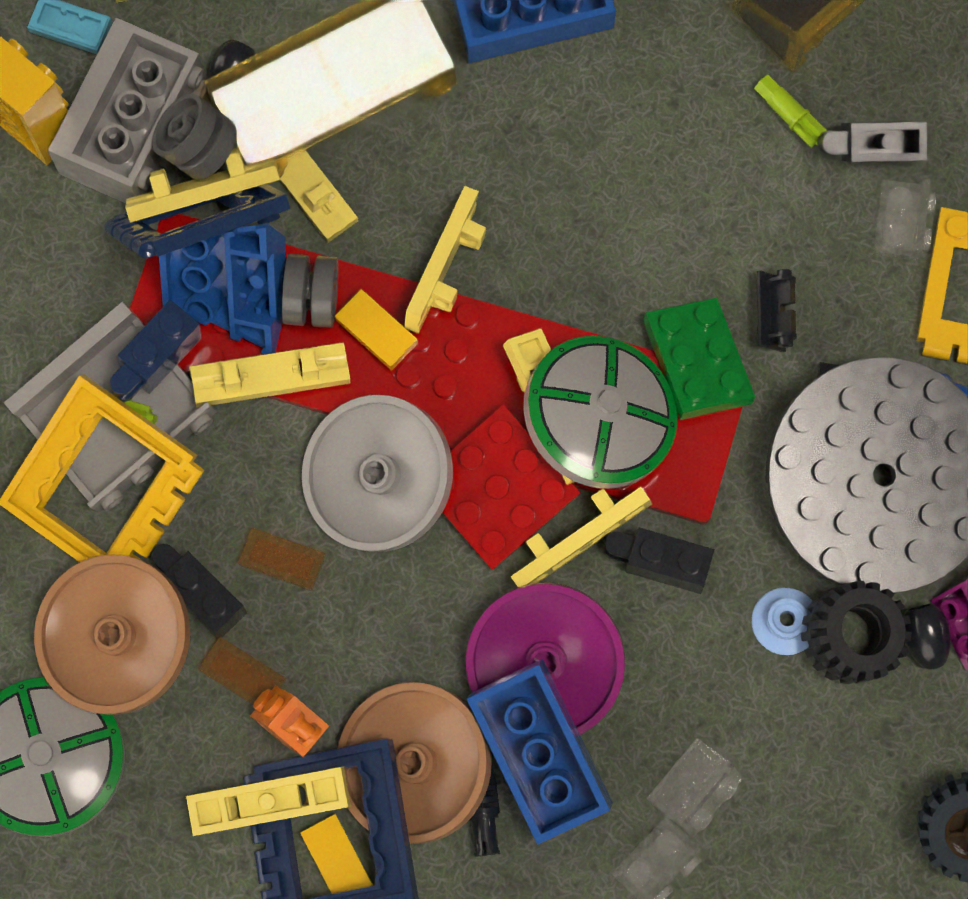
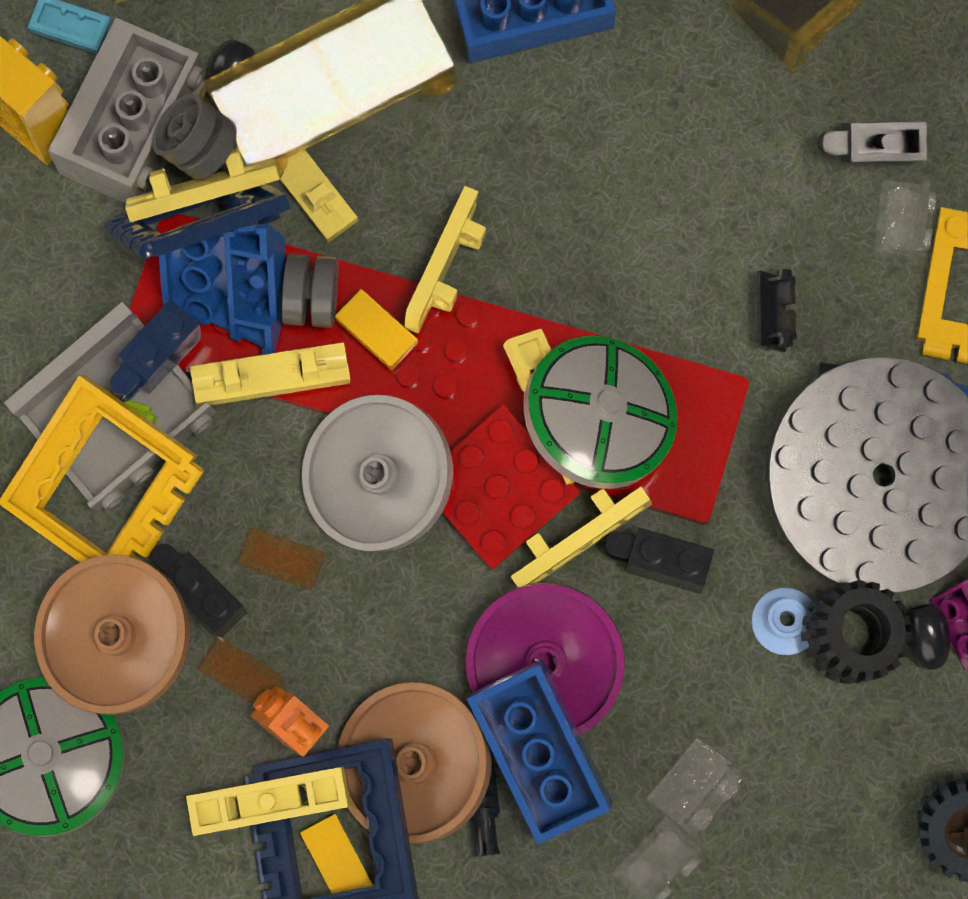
(699, 358): green plate -> none
(790, 111): lime piece -> none

